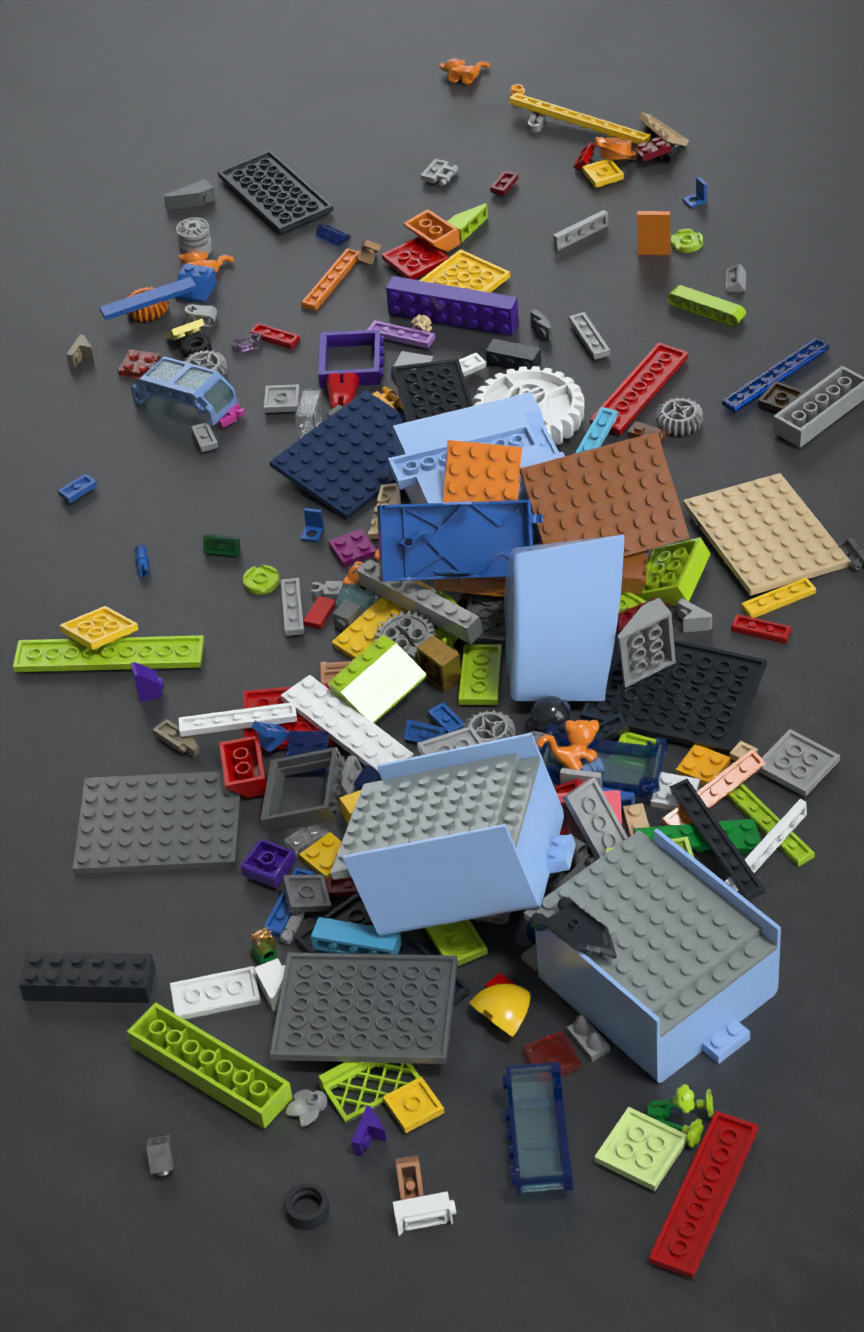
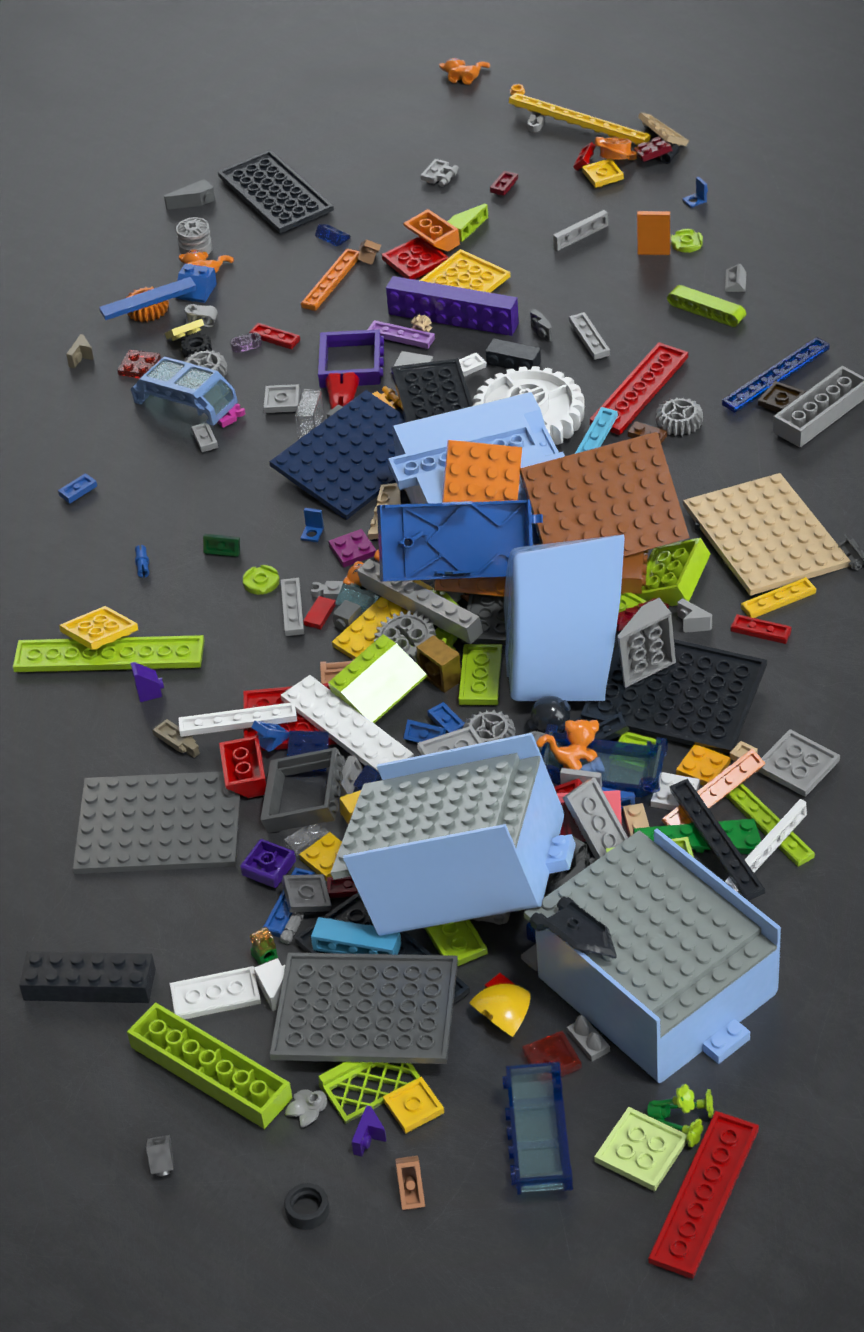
(423, 1211): white window -> none

